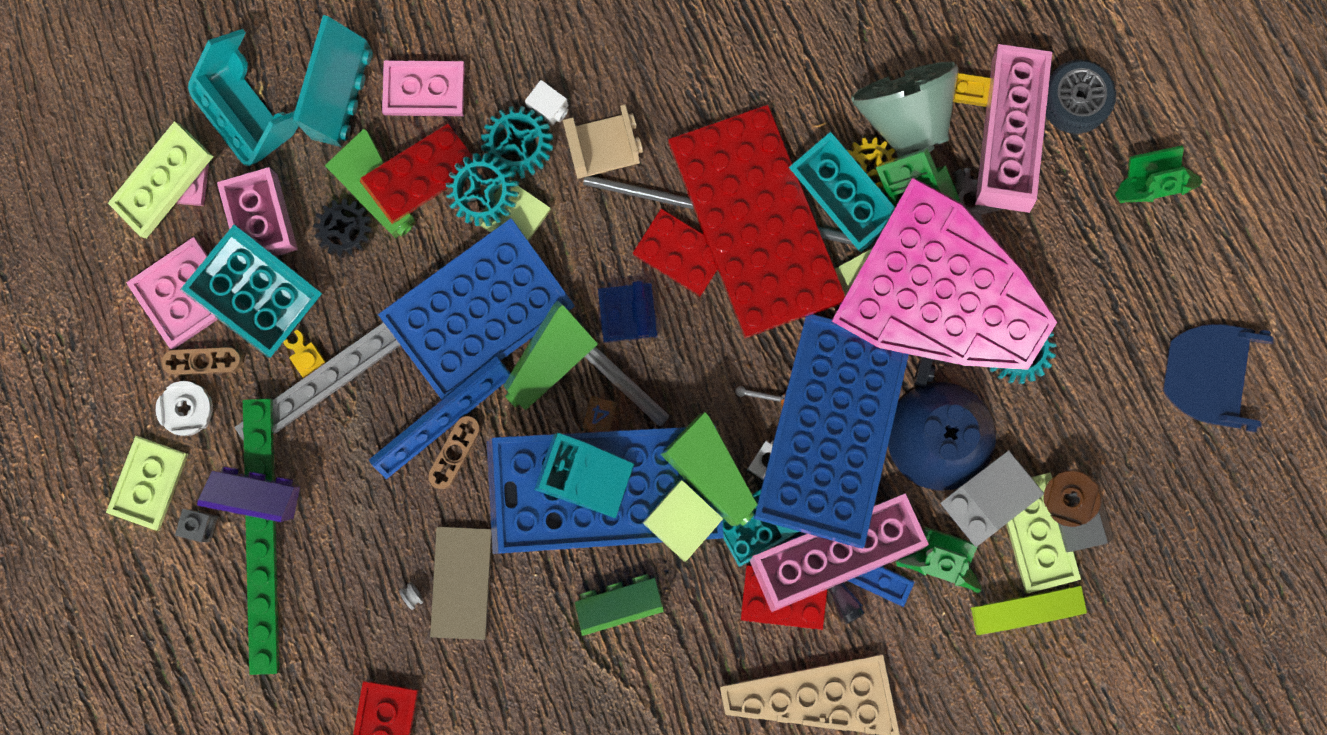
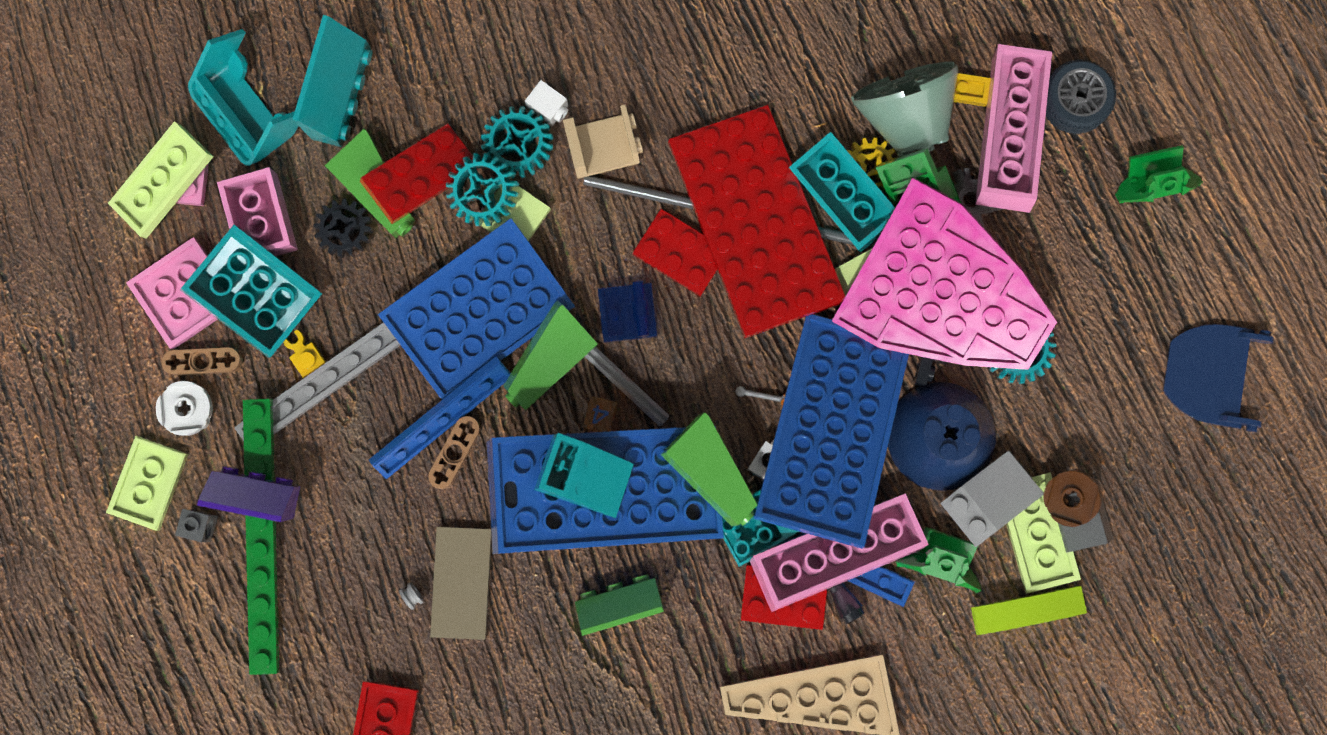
(423, 88): bright pink plate -> none
(682, 520): yellowish green tile -> none

